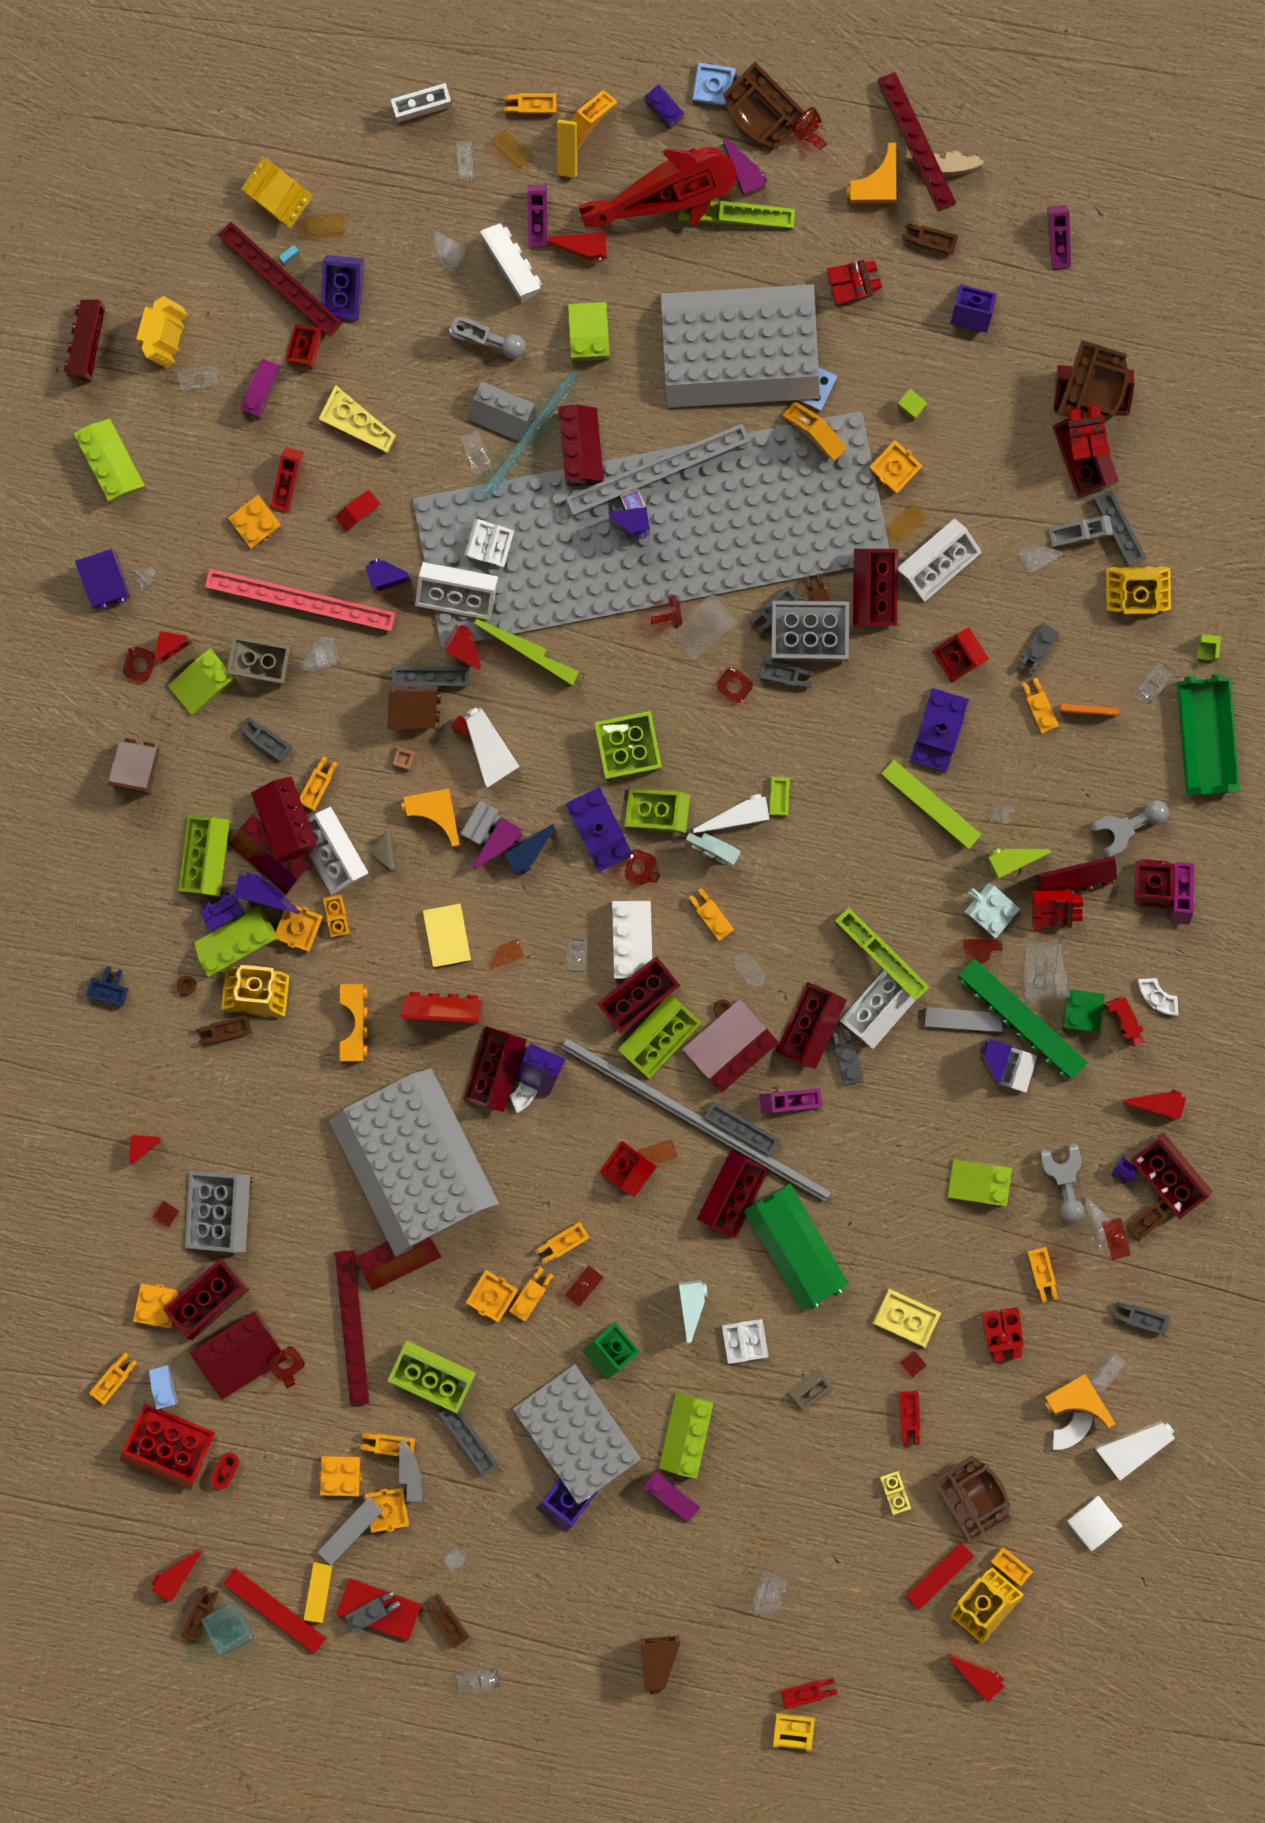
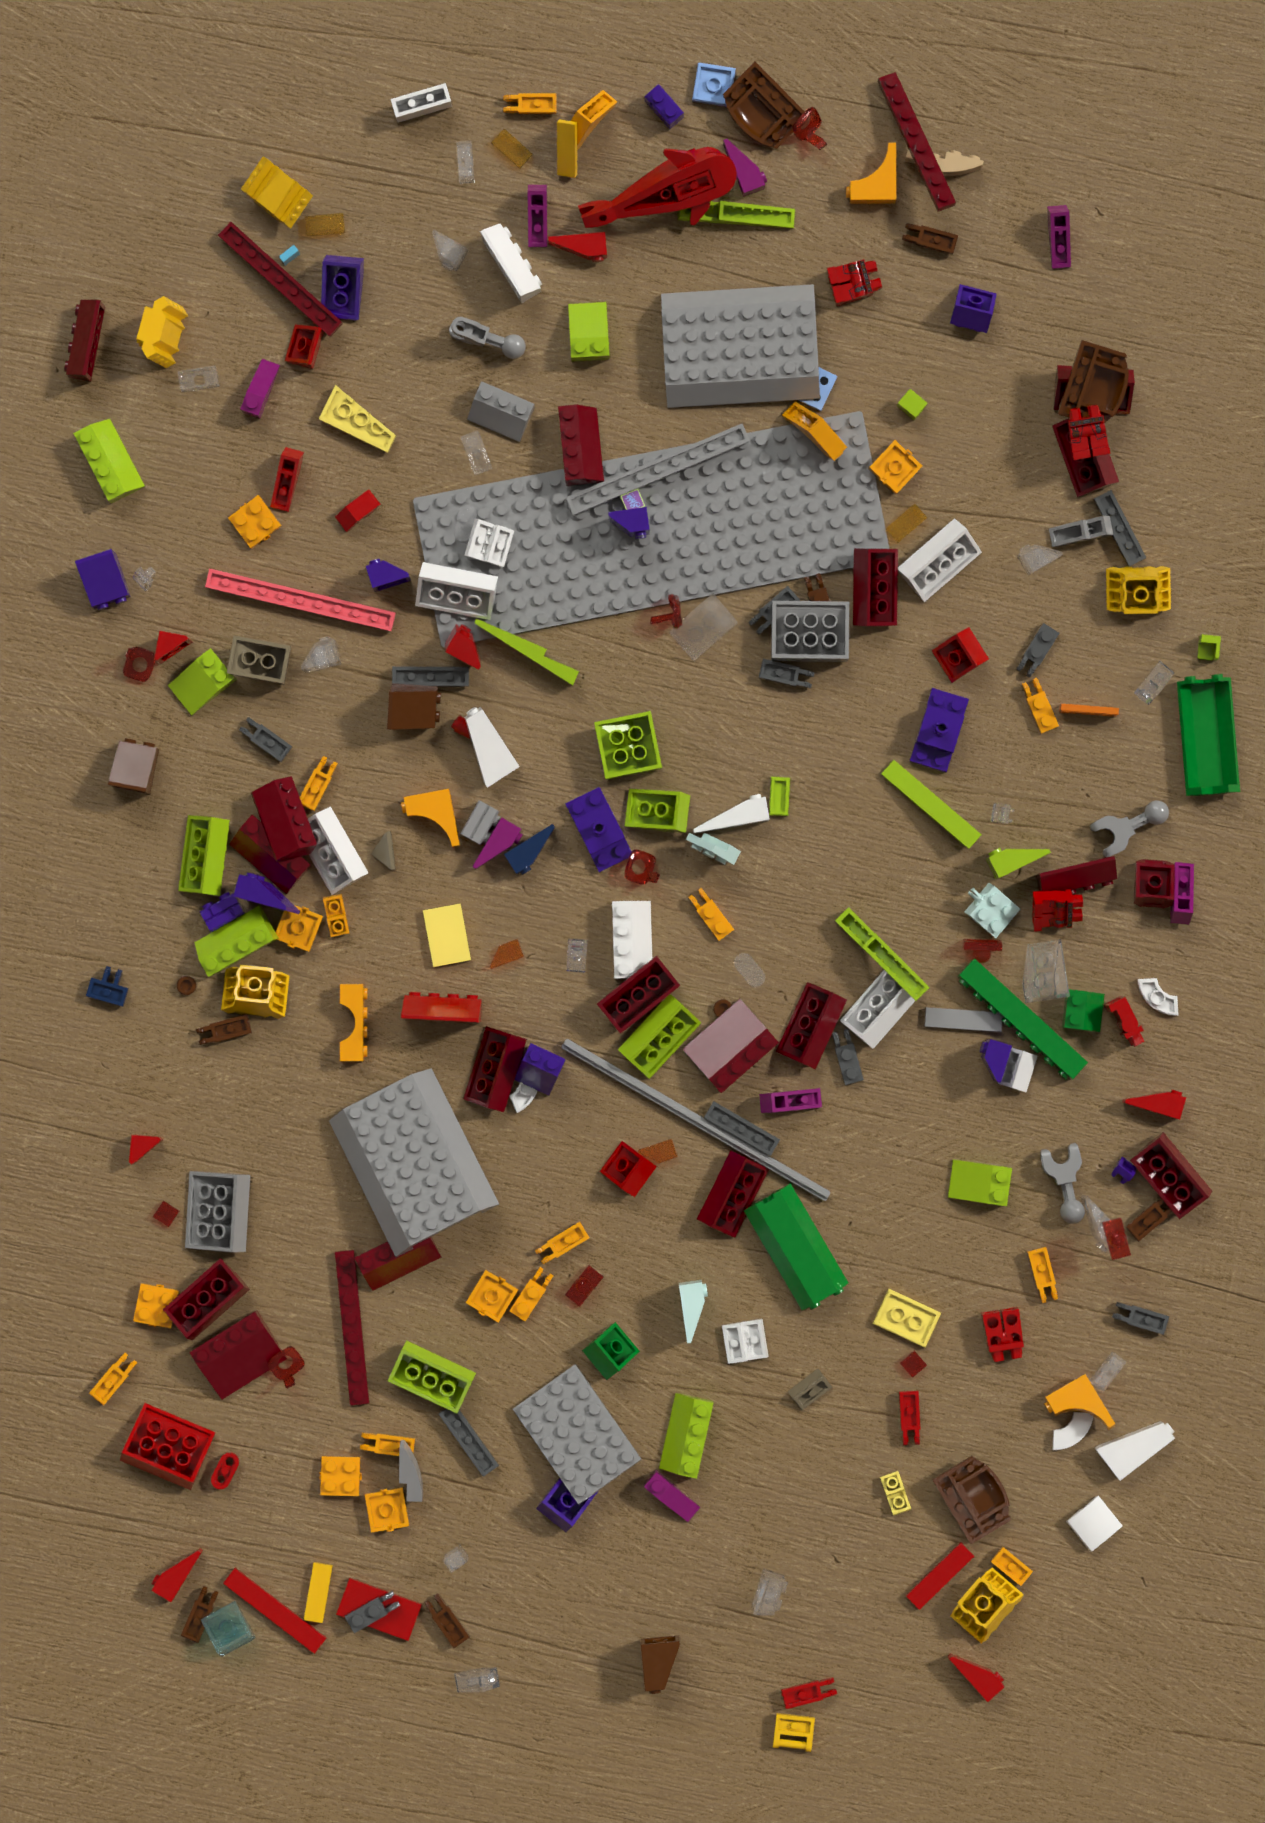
(162, 1387): light blue slope -> none
(350, 1531): light grey tile -> none
(403, 758): nougat tile -> none
(530, 435): clear light blue tile -> none
(729, 674): clear red piece -> none

